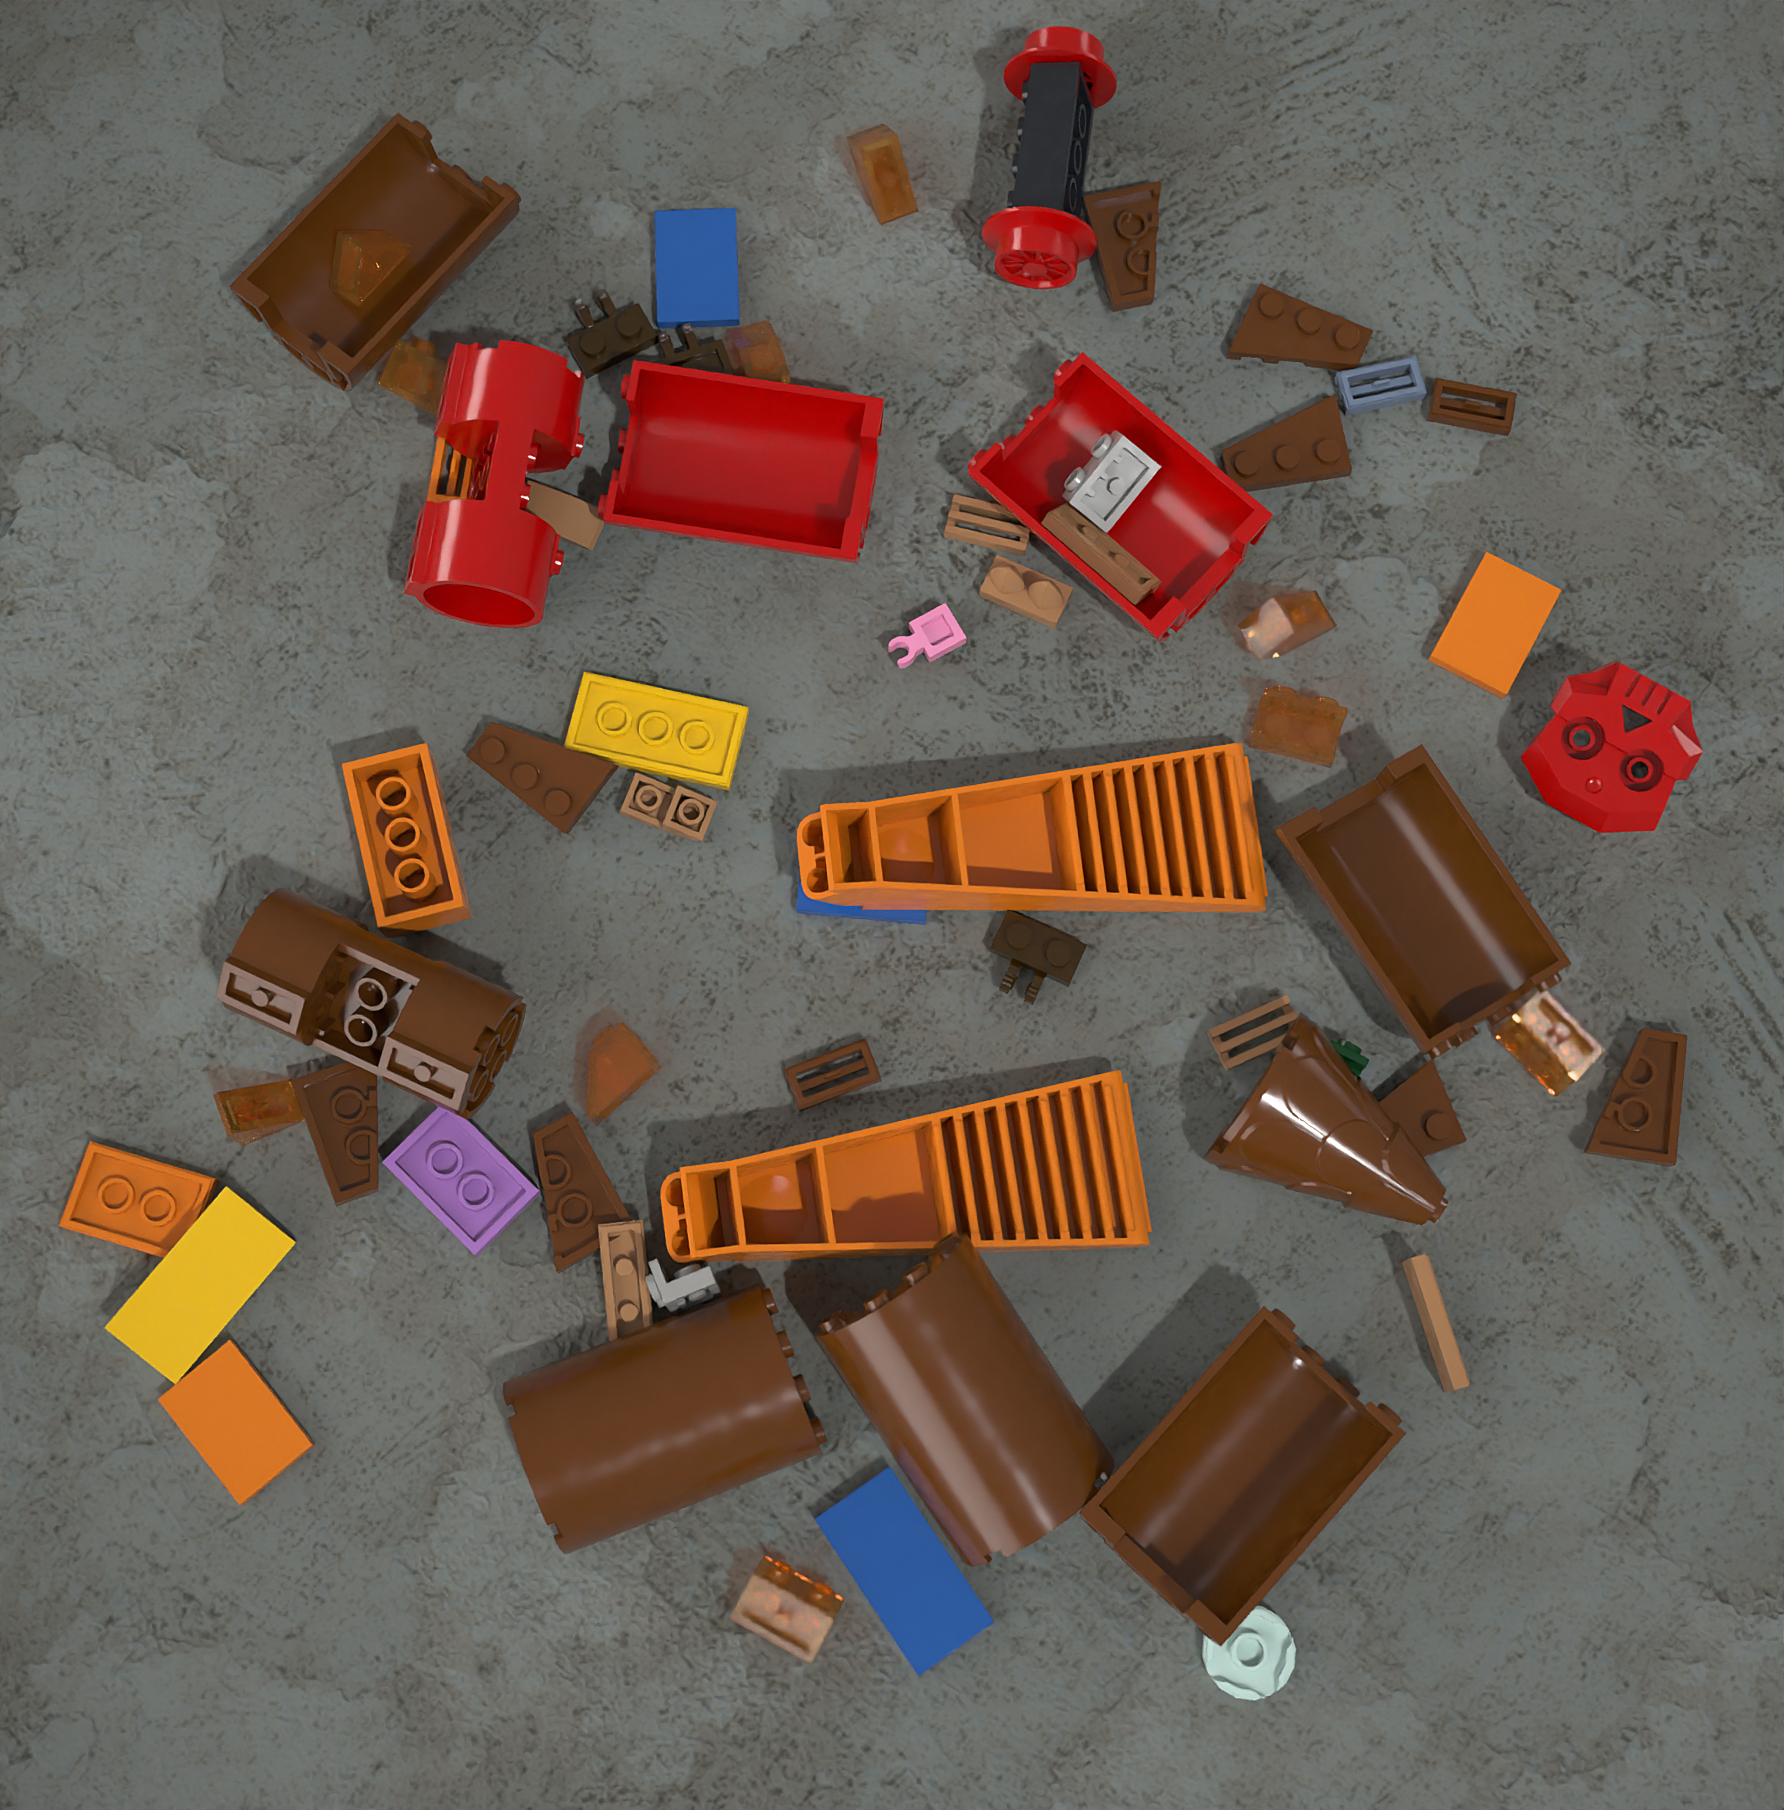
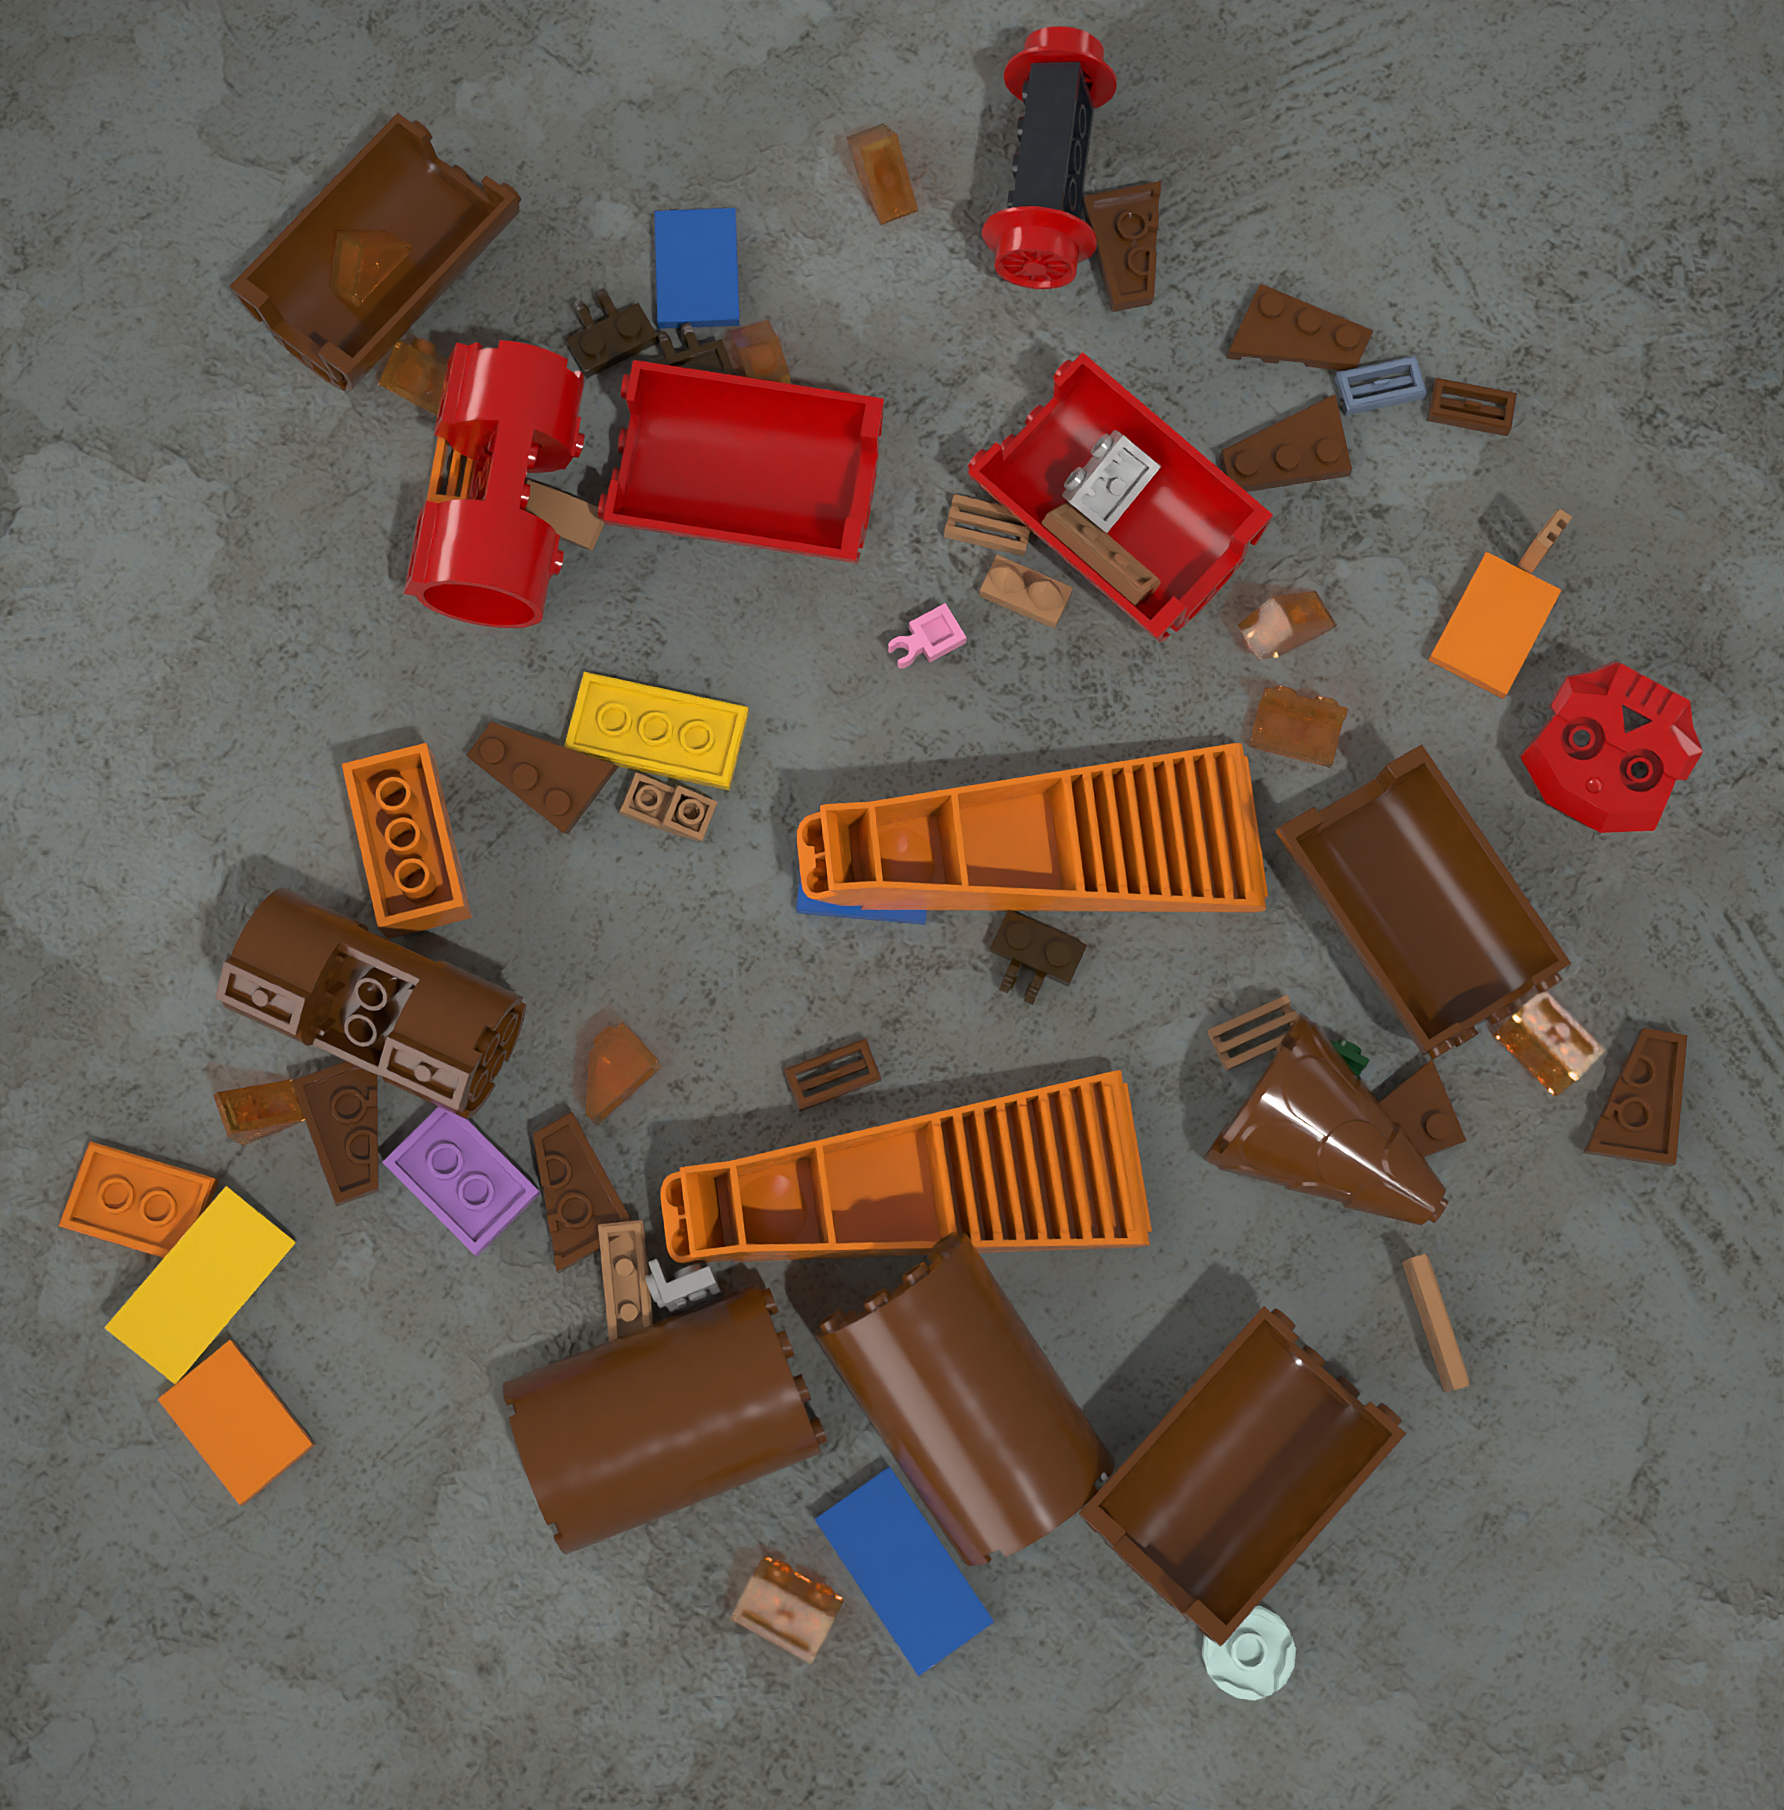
(1544, 541): none -> medium nougat tile

